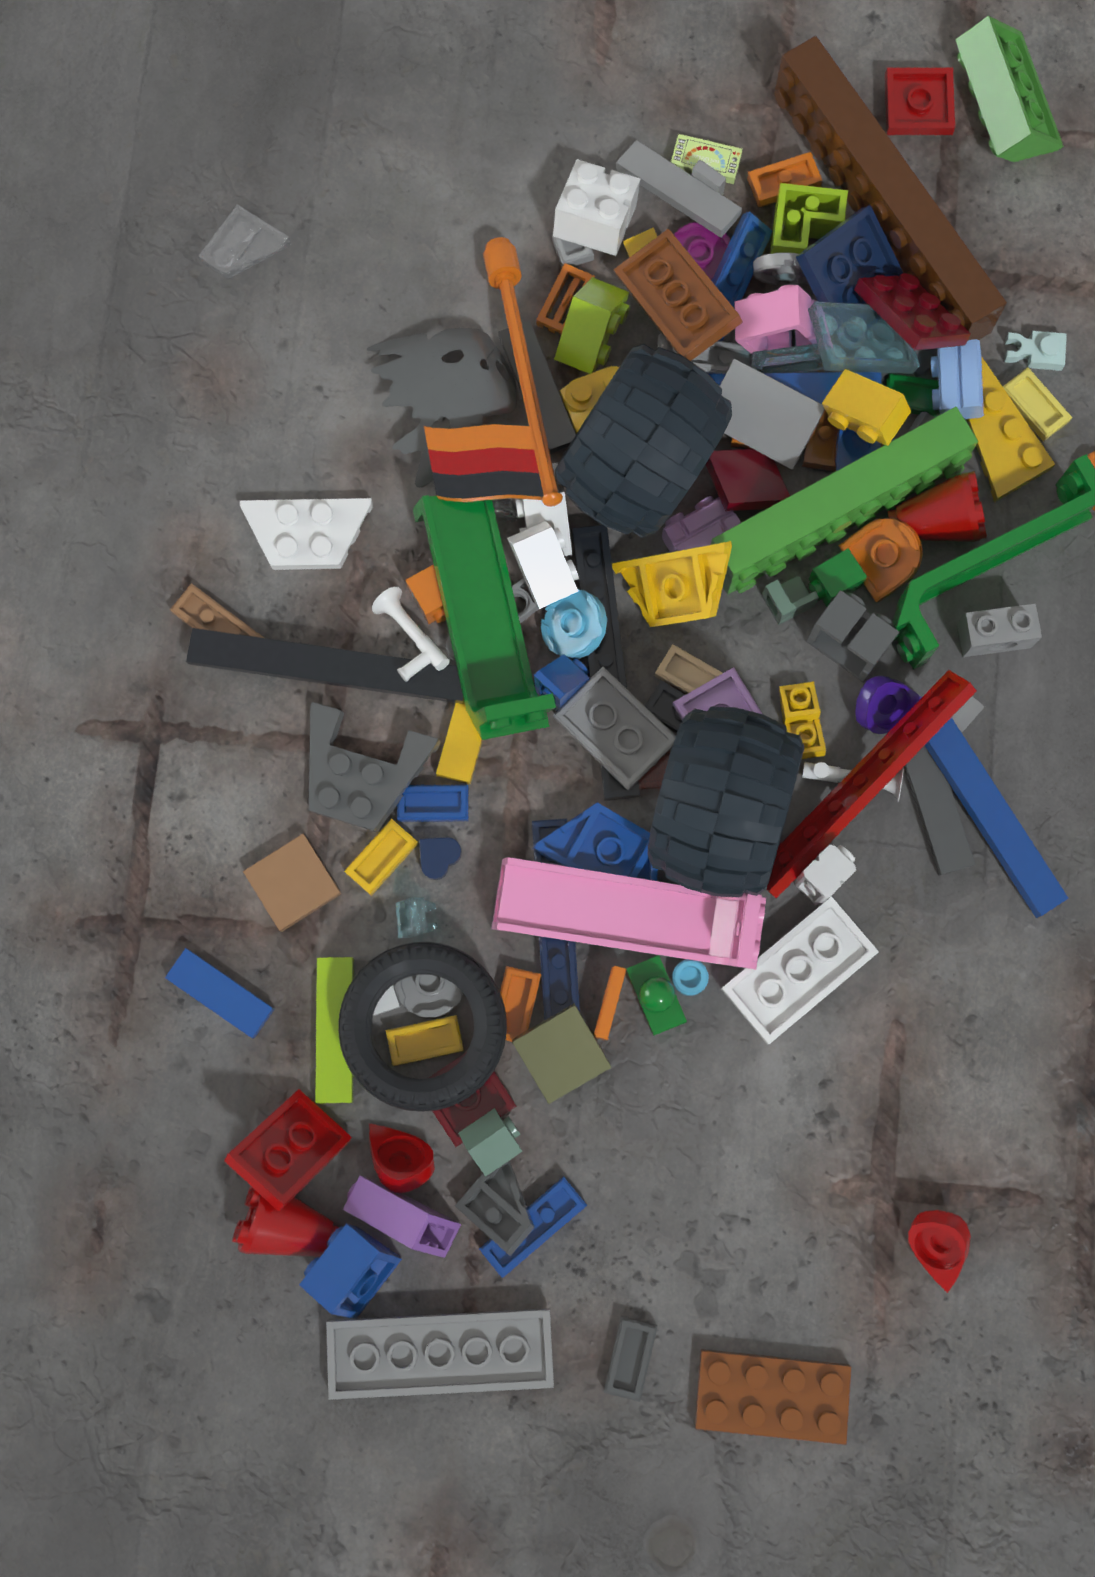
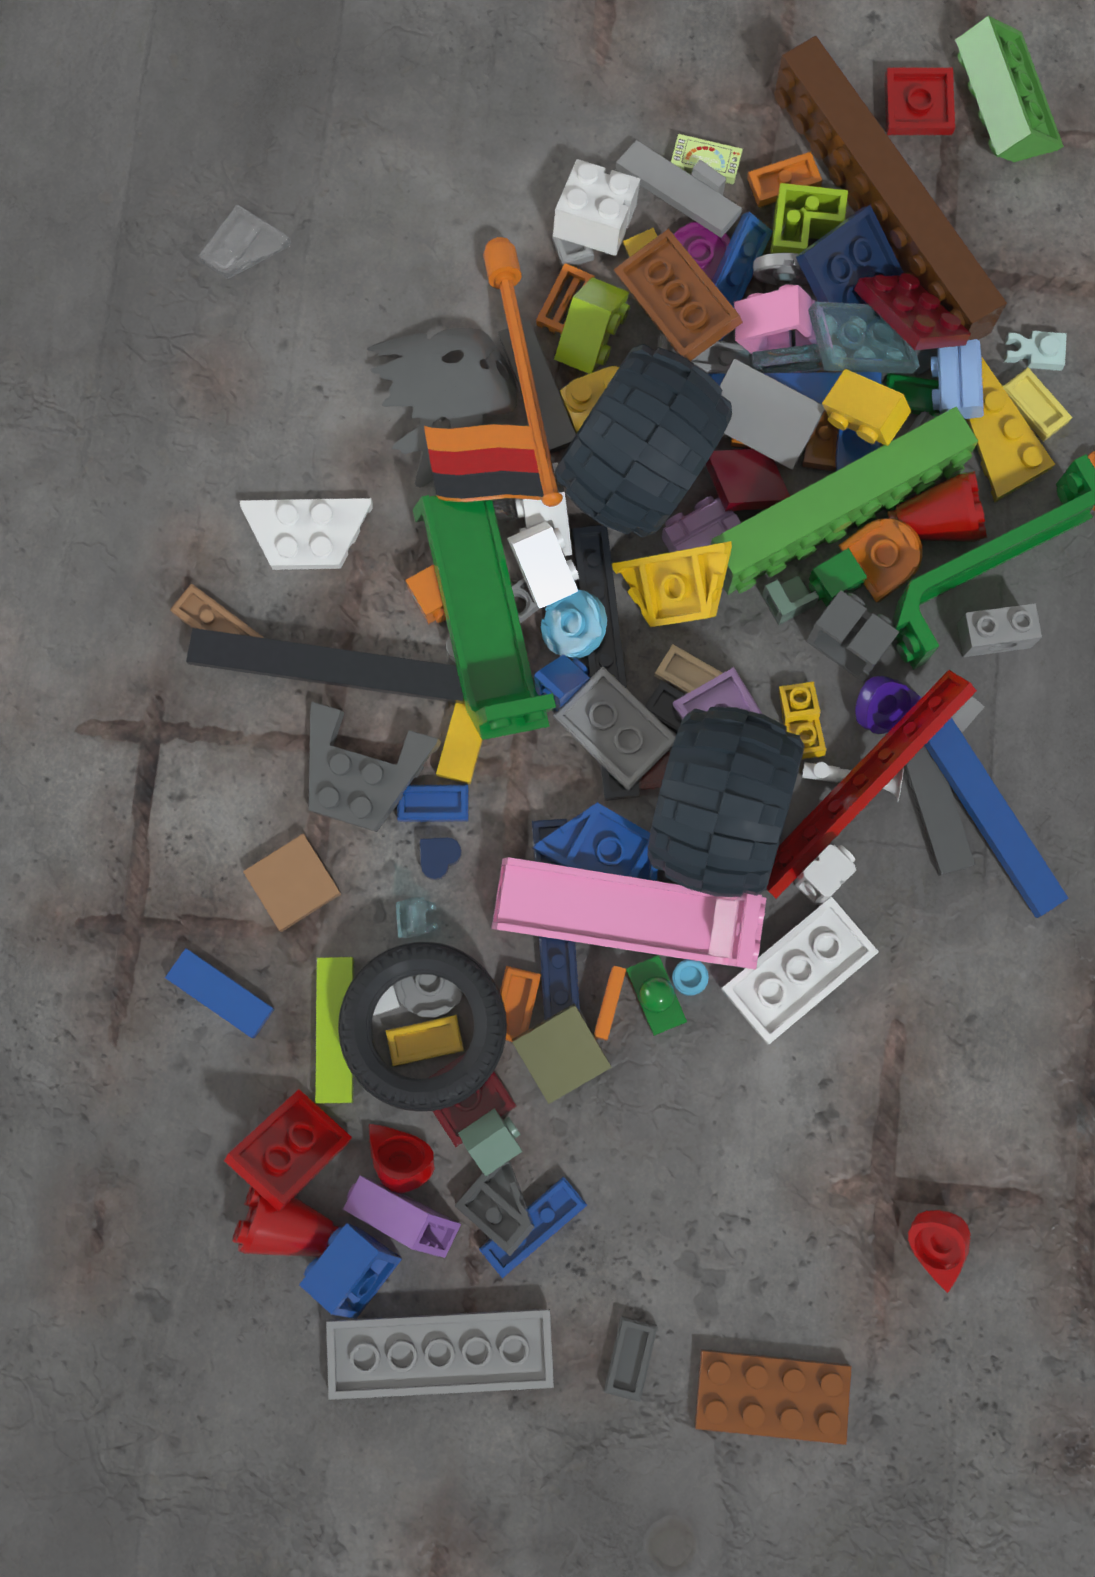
(381, 857): yellow tile -> none
(389, 603): white piece -> none

